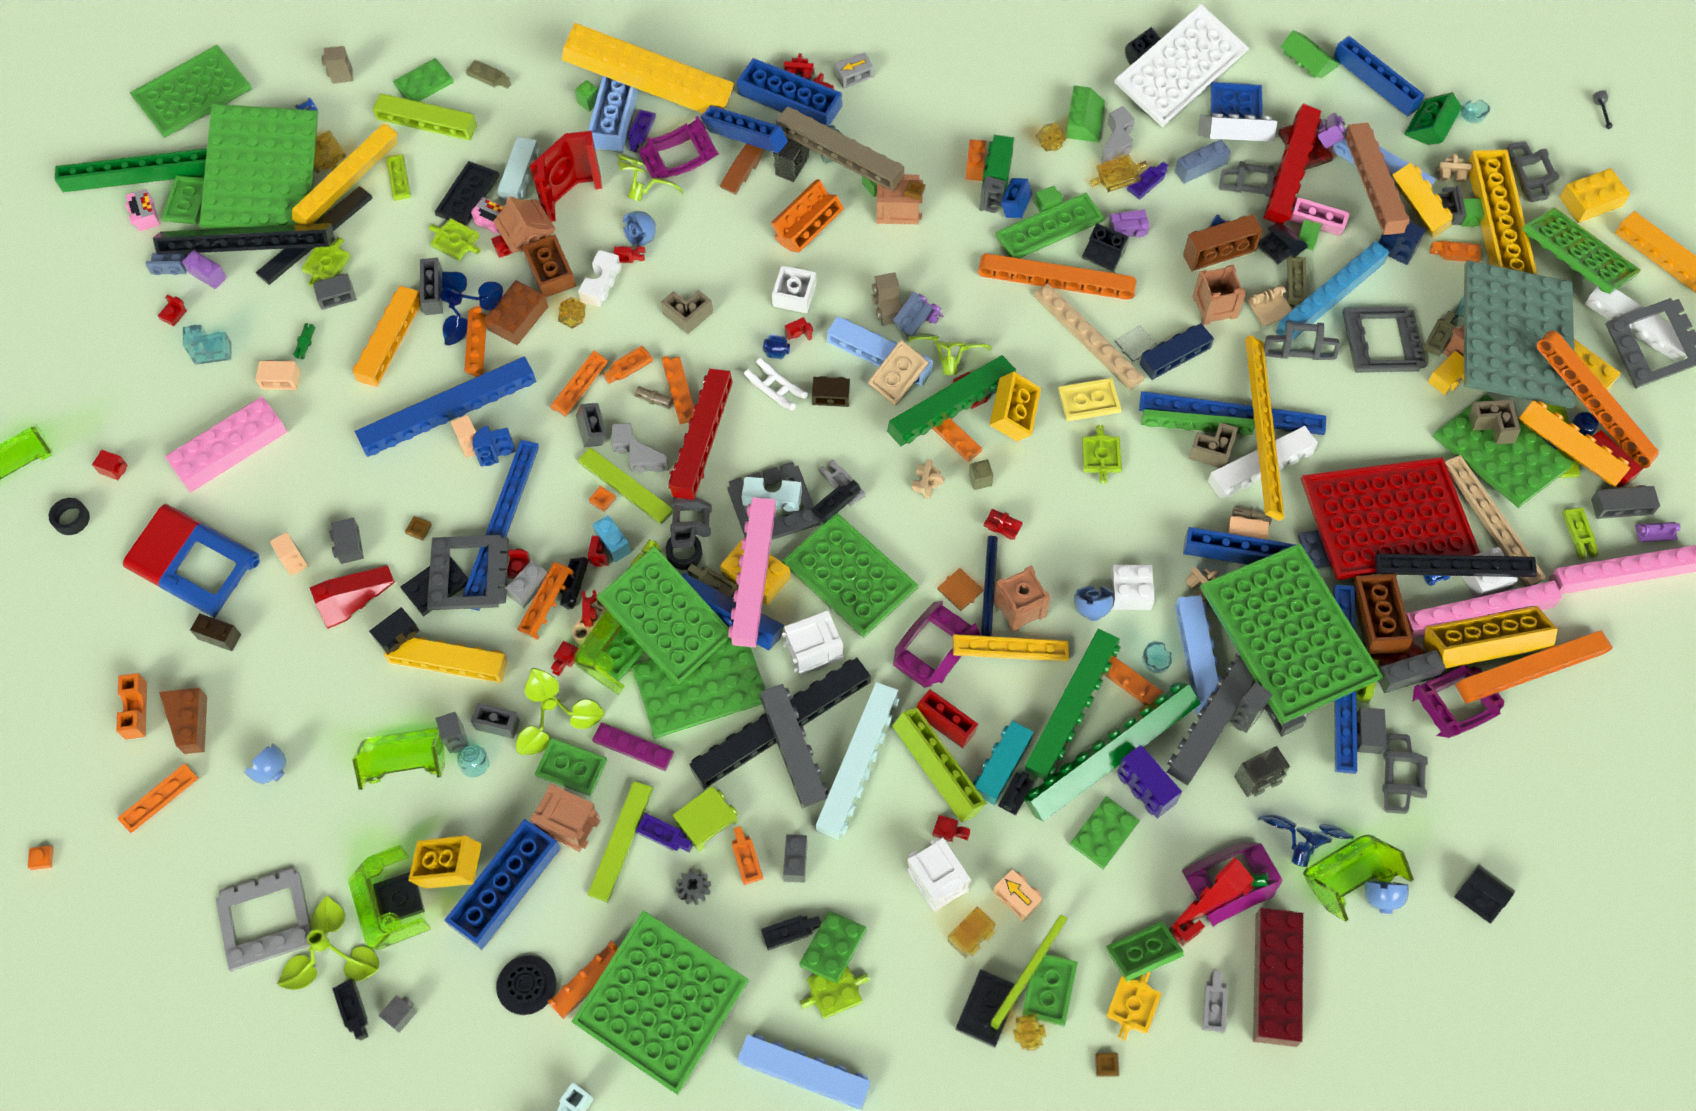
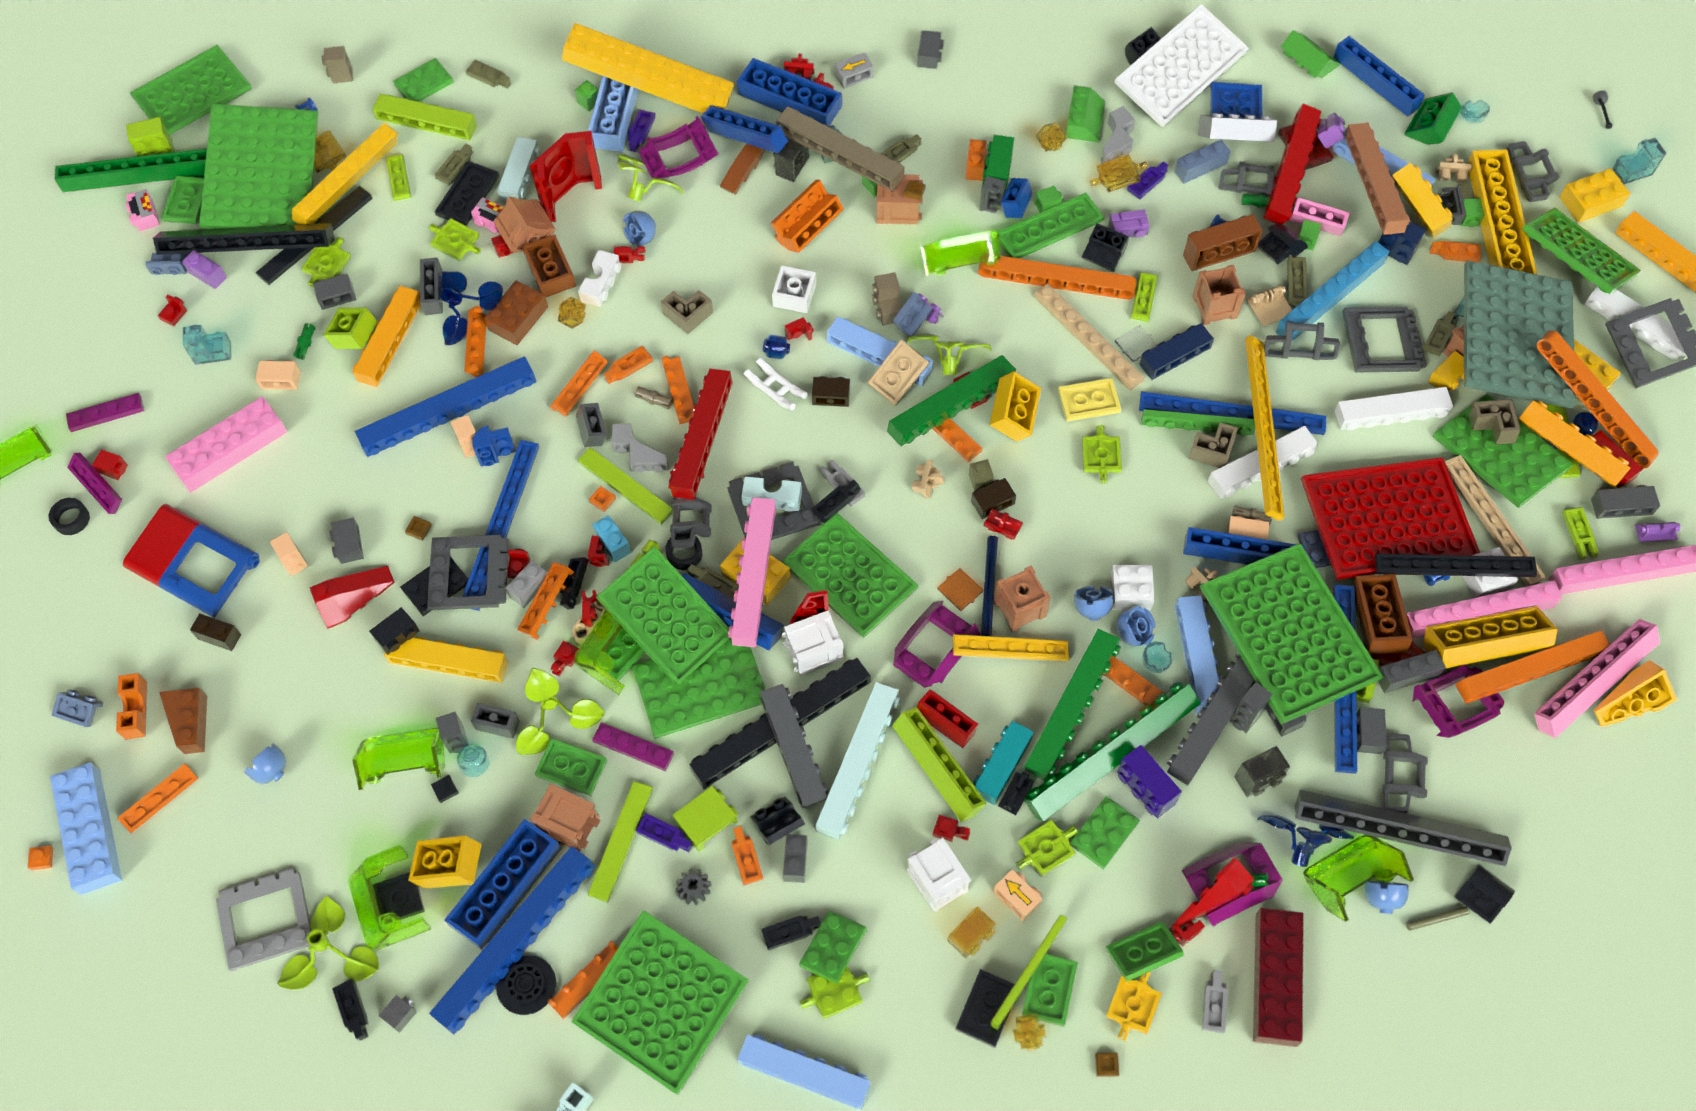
(75, 707): none -> sand blue bracket
(85, 828): none -> light blue brick
(94, 483): none -> magenta plate
(104, 412): none -> magenta plate
(149, 137): none -> lime brick
(350, 328): none -> lime brick
(444, 788): none -> black tile
(454, 165): none -> olive hinge
(512, 940): none -> blue brick
(777, 820): none -> black brick
(812, 604): none -> red wedge
(903, 148): none -> olive hinge
(929, 49): none -> dark grey brick
(961, 252): none -> clear neon green windscreen
(994, 496): none -> dark brown brick
(1046, 848): none -> lime plate
(1136, 626): none -> medium blue cylinder
(1144, 297): none -> lime tile
(1255, 200): none -> green pin
(1393, 408): none -> white brick
(1403, 827): none -> dark grey brick
(1437, 918): none -> olive bar
(1597, 678): none -> bright pink brick
(1640, 163): none -> clear light blue brick
(1641, 691): none -> yellow wedge

